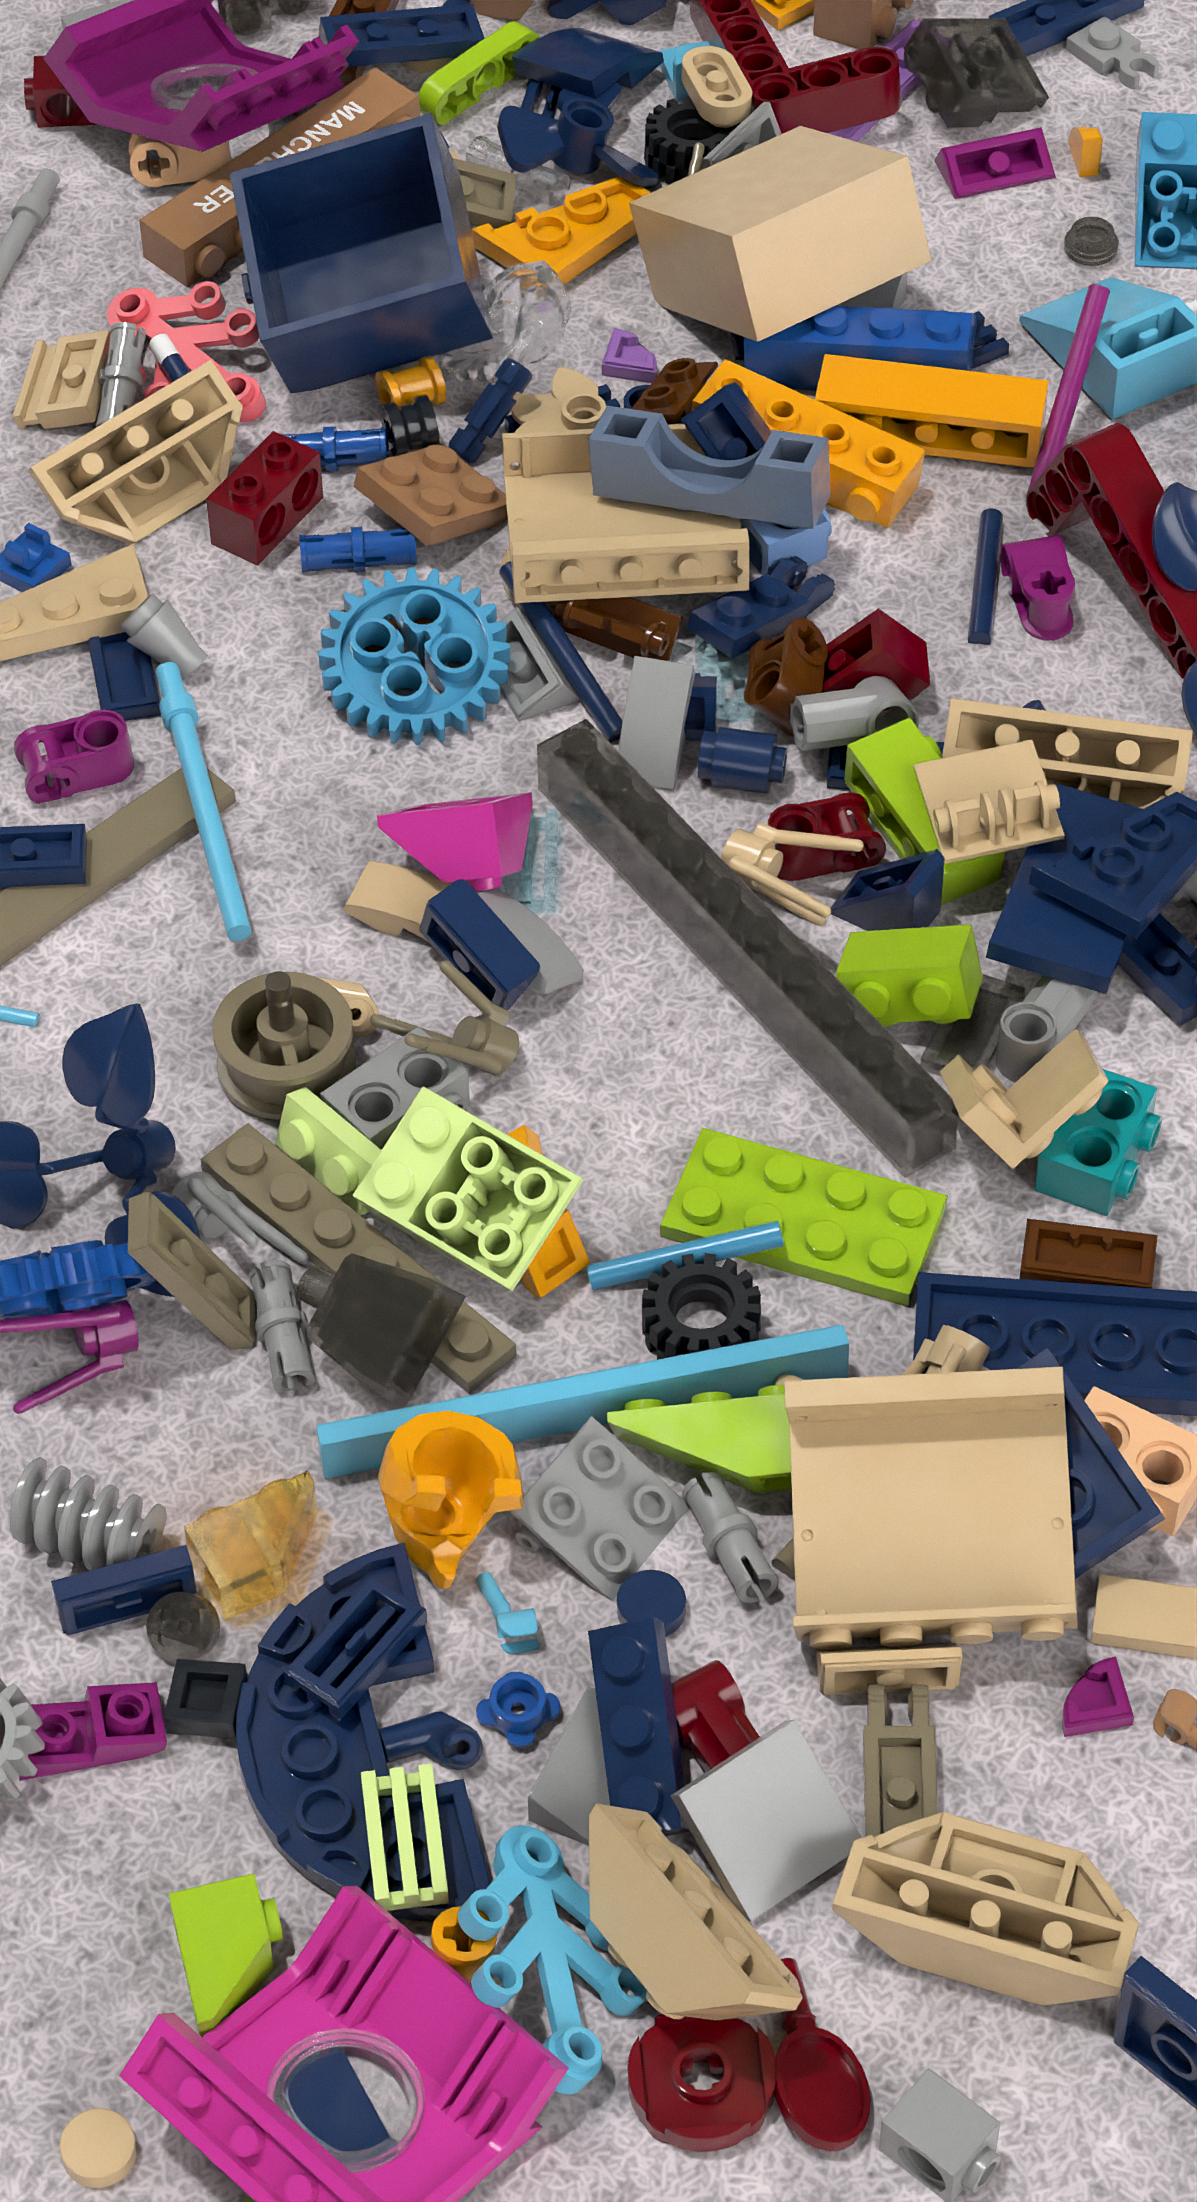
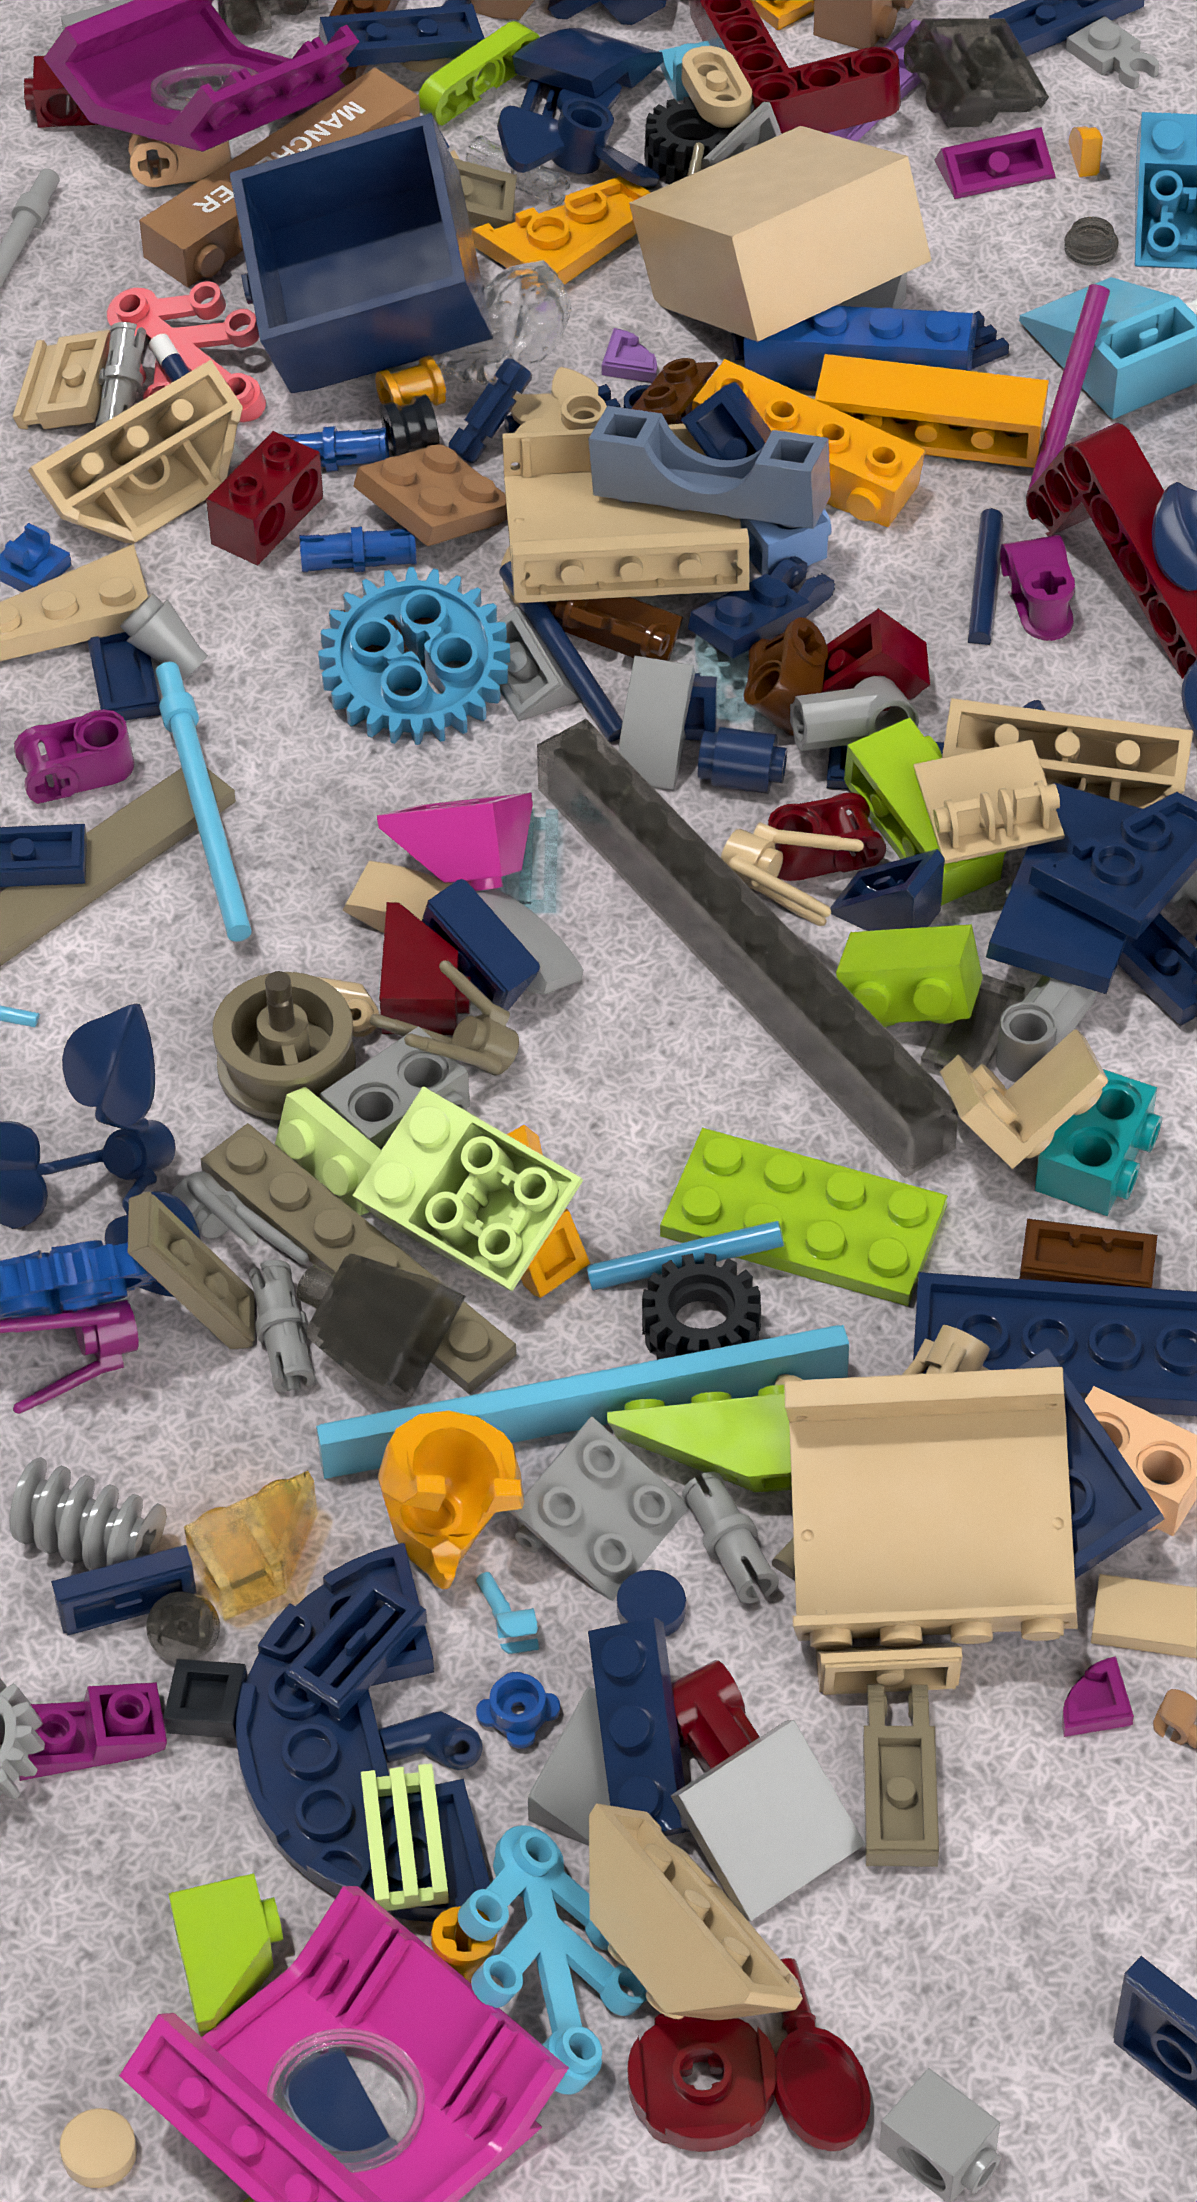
(411, 978): none -> dark red slope
(989, 1909): tan wedge -> none

